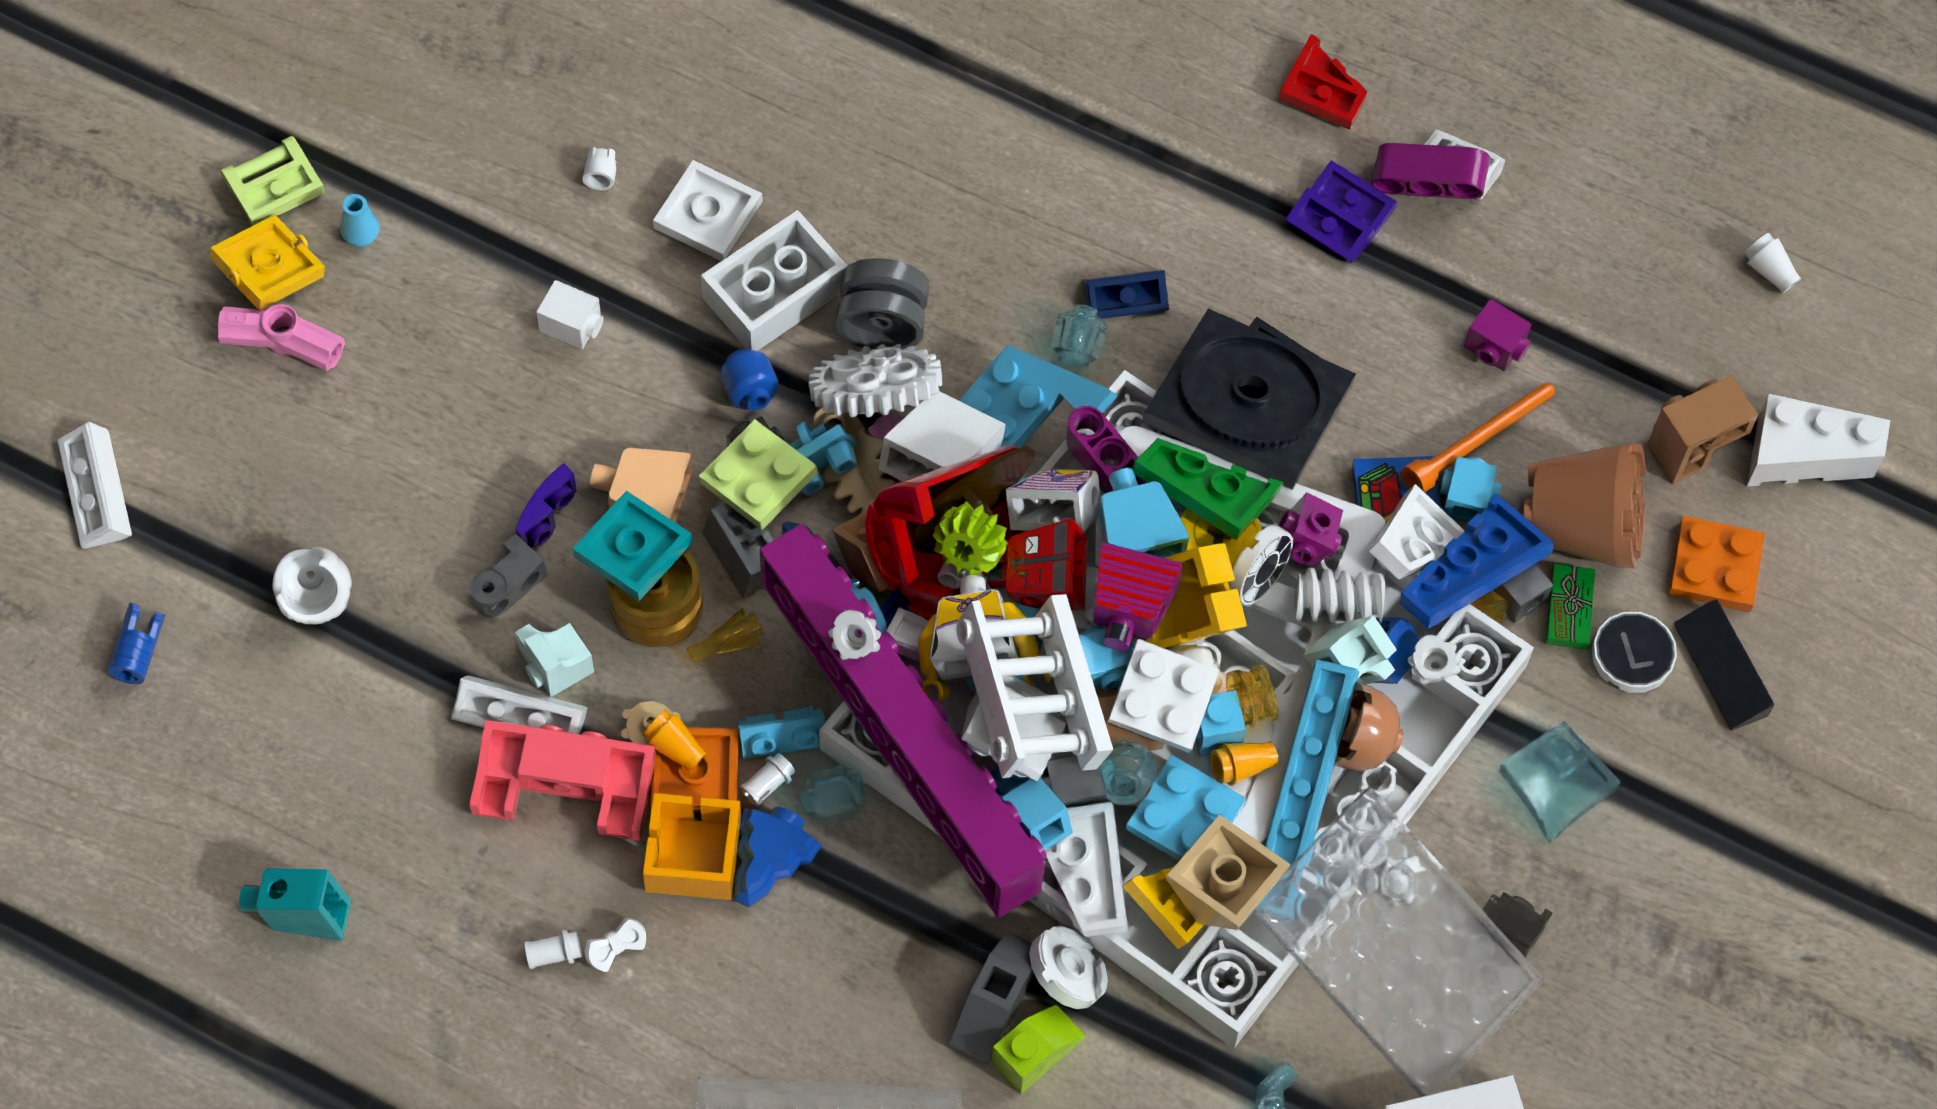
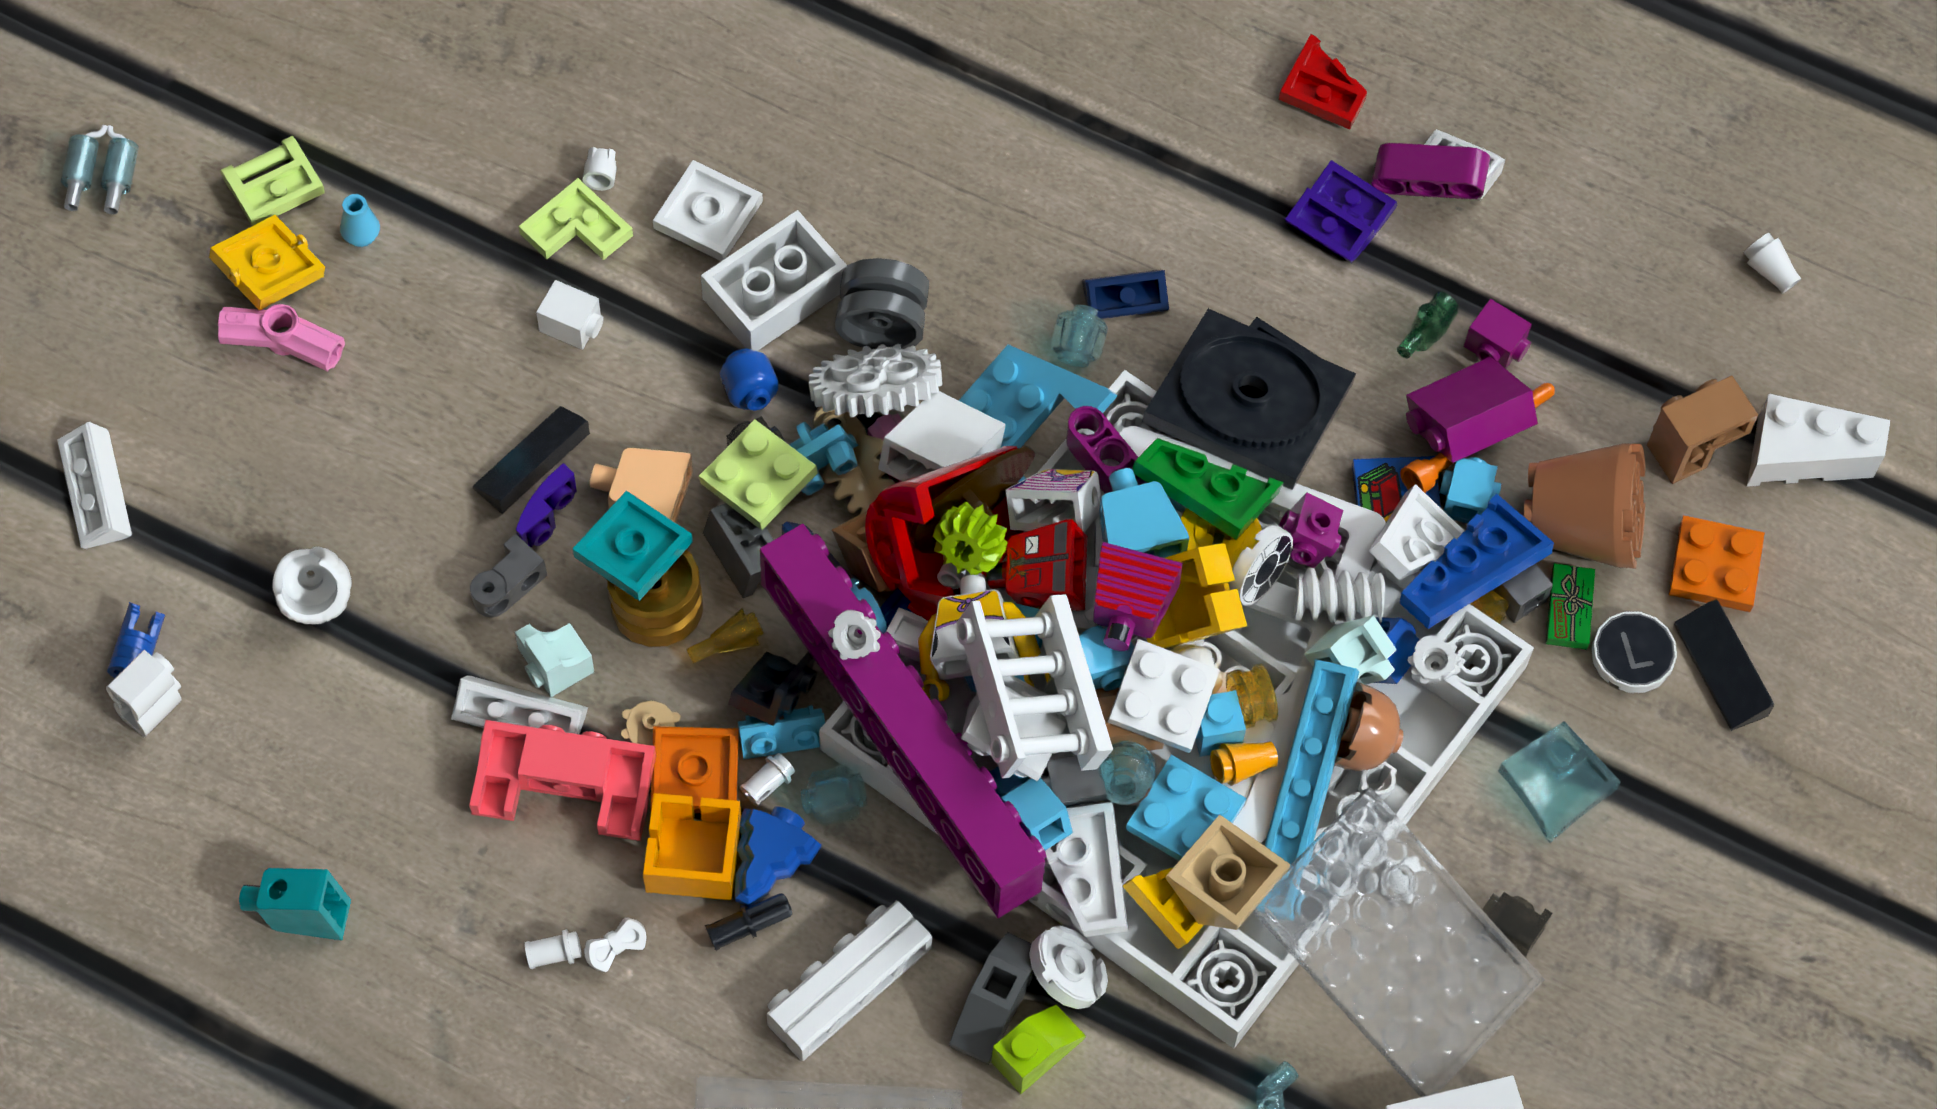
(81, 163): none -> clear light blue piece
(145, 692): none -> white brick
(532, 458): none -> black slope
(575, 213): none -> yellowish green plate
(674, 740): light orange cone -> none
(749, 920): none -> black axle
(773, 687): none -> black bracket
(848, 980): none -> white brick
(1429, 324): none -> clear green piece
(1471, 409): none -> magenta brick

